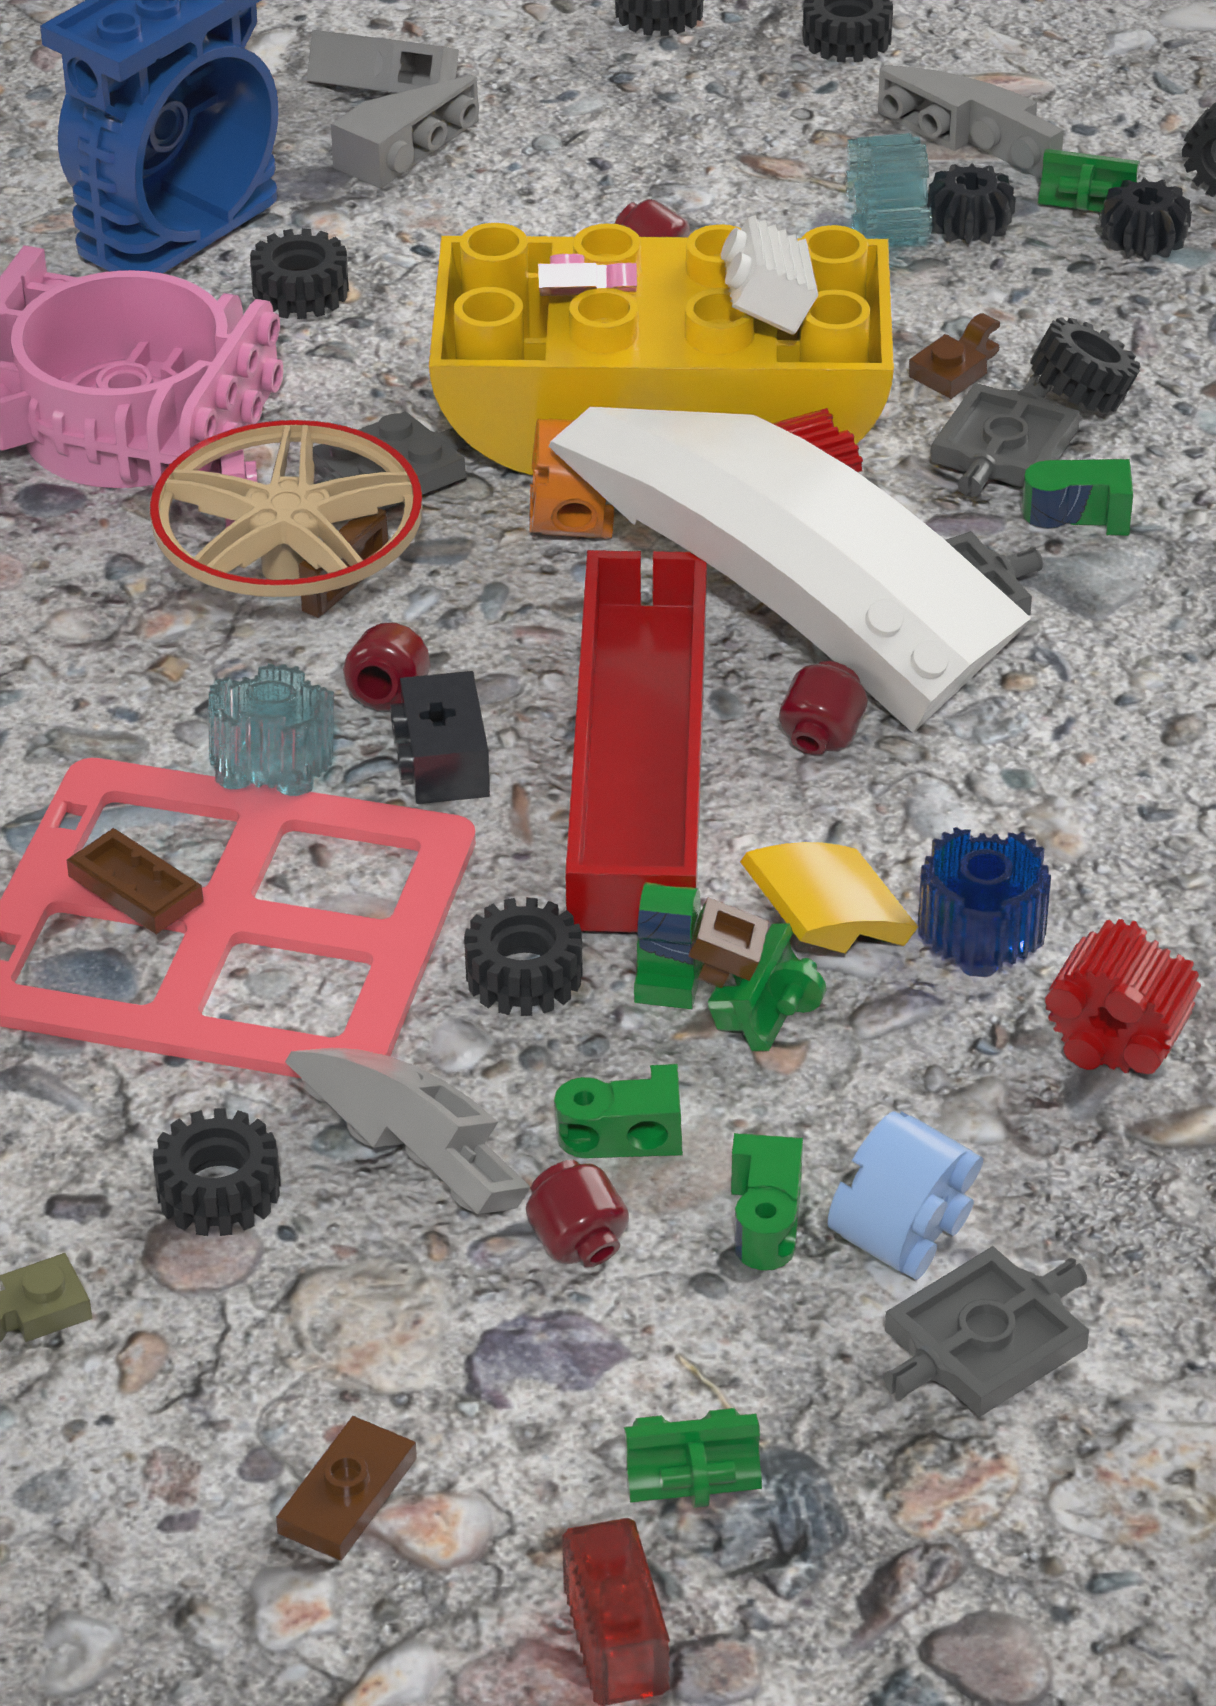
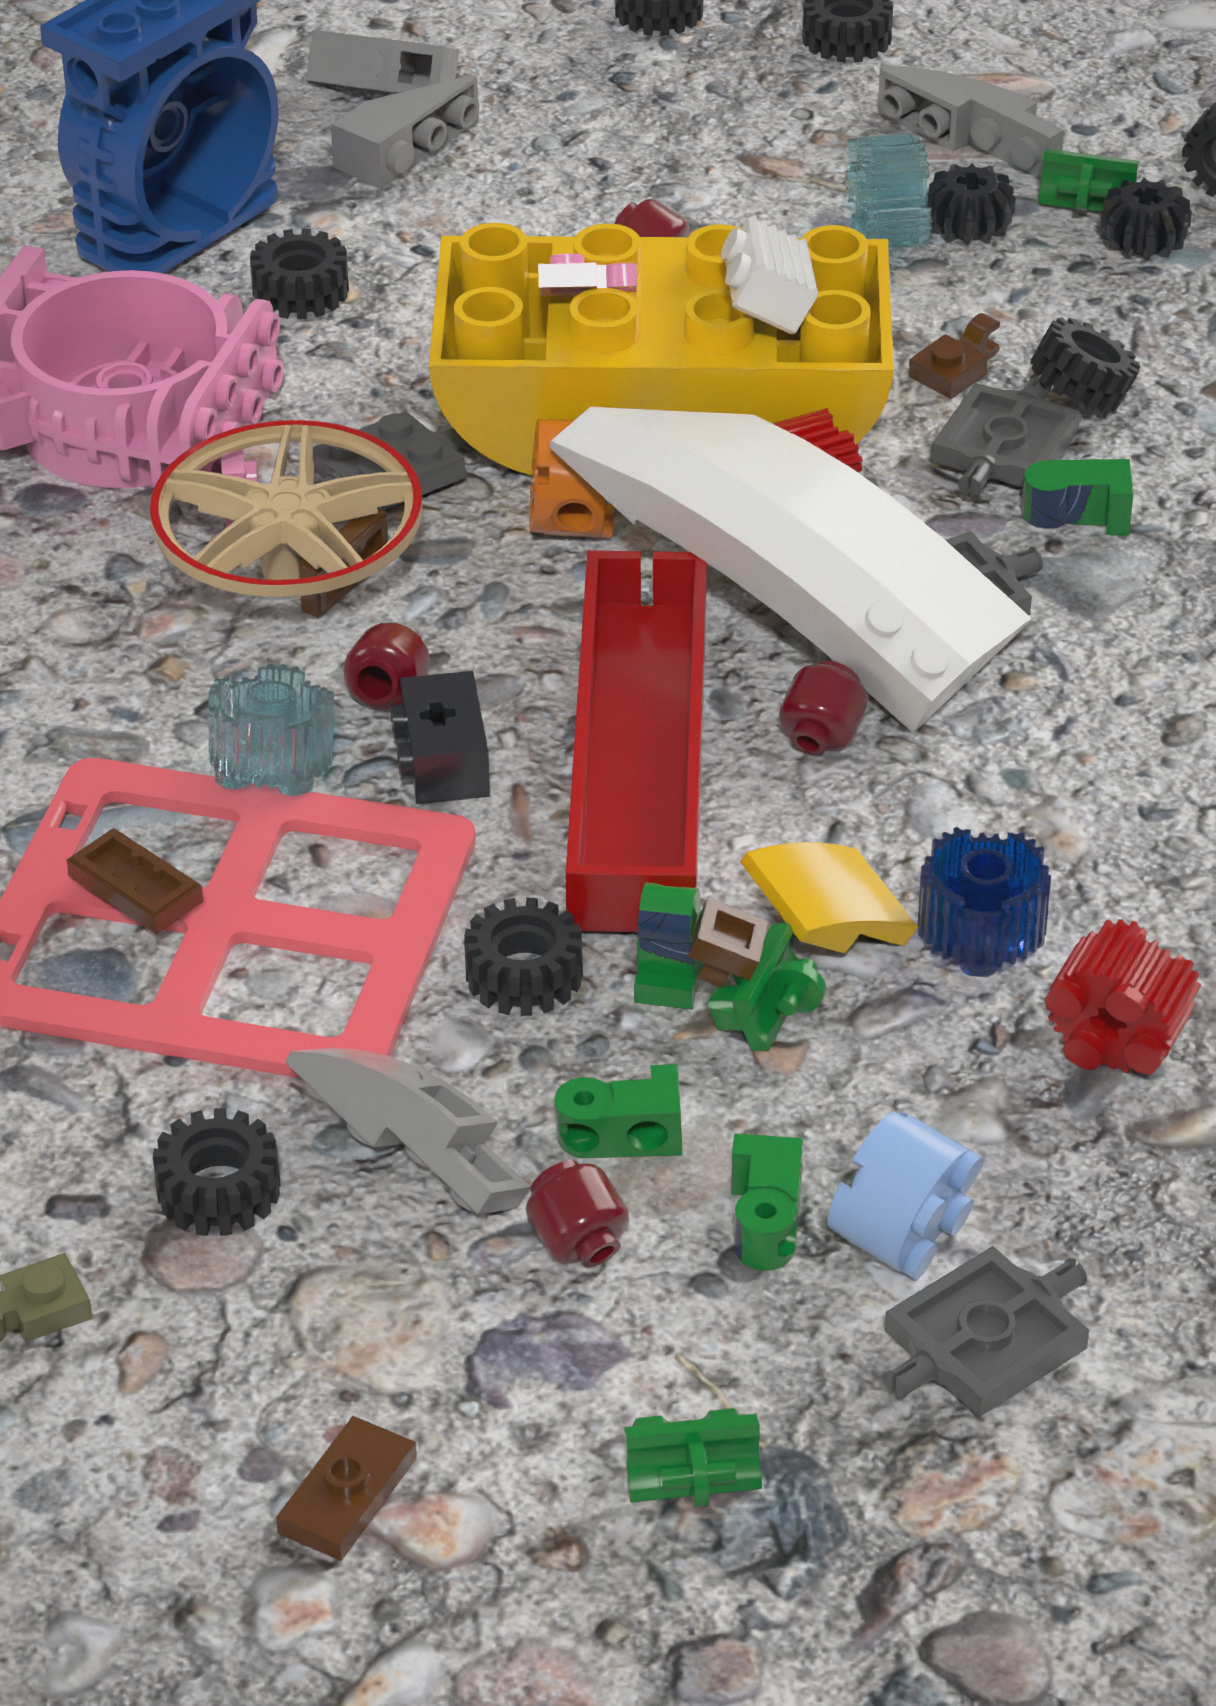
(615, 1612): clear red brick -> none

